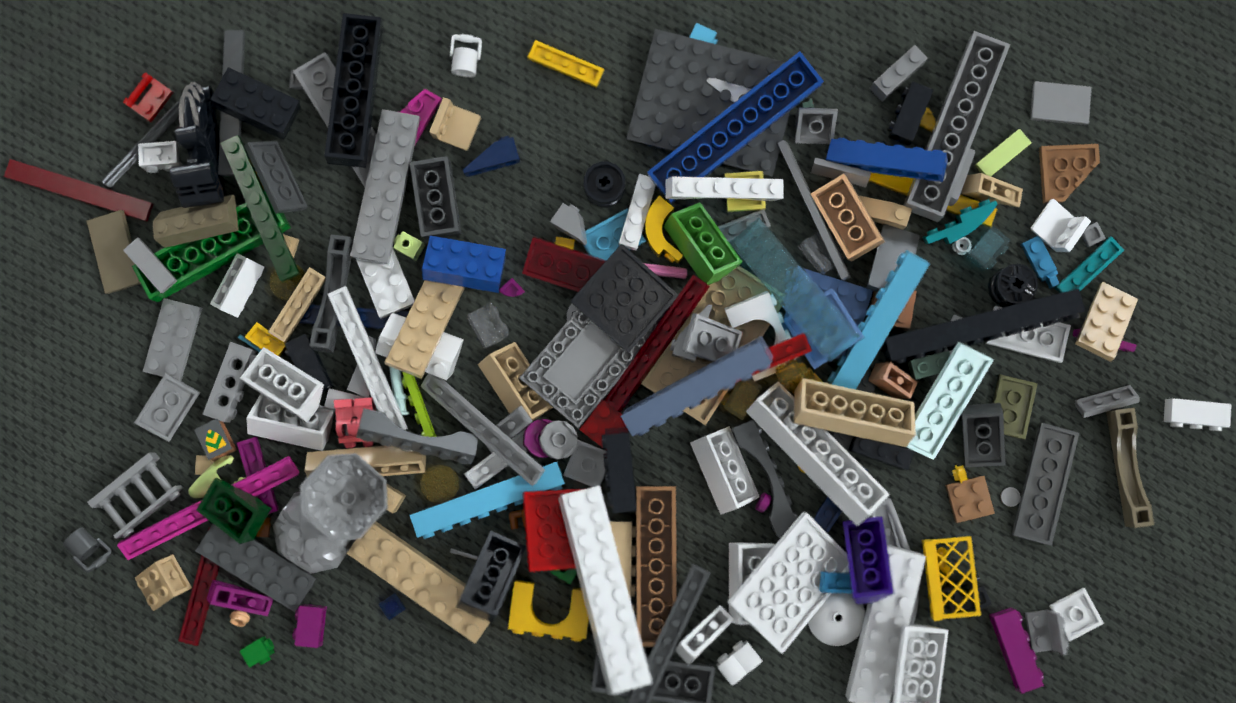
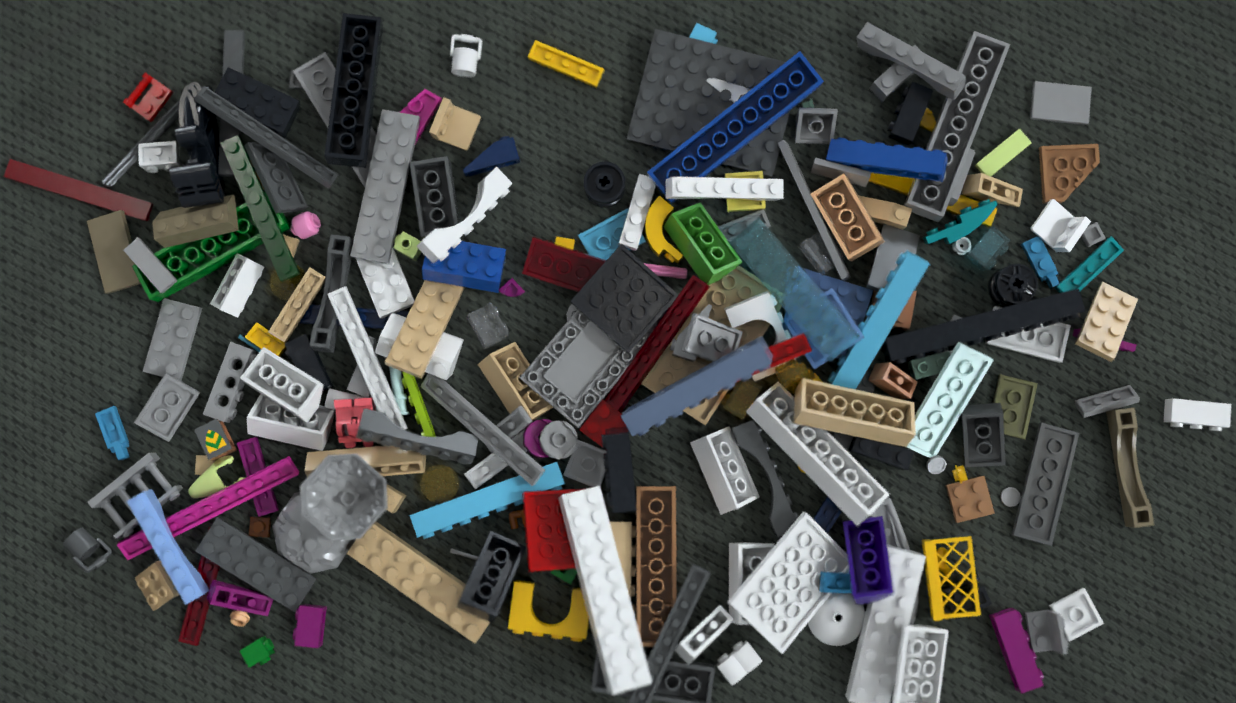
(113, 432): none -> dark azure hinge
(152, 521): none -> light blue arch
(233, 511): dark green slope -> none
(265, 137): none -> dark grey tile
(305, 225): none -> bright pink head
(392, 606): clear blue plate -> none
(438, 241): none -> white arch
(570, 222): light grey slope -> none
(763, 502): magenta tile -> none
(936, 464): none -> light grey piece
(938, 75): none -> light grey arch

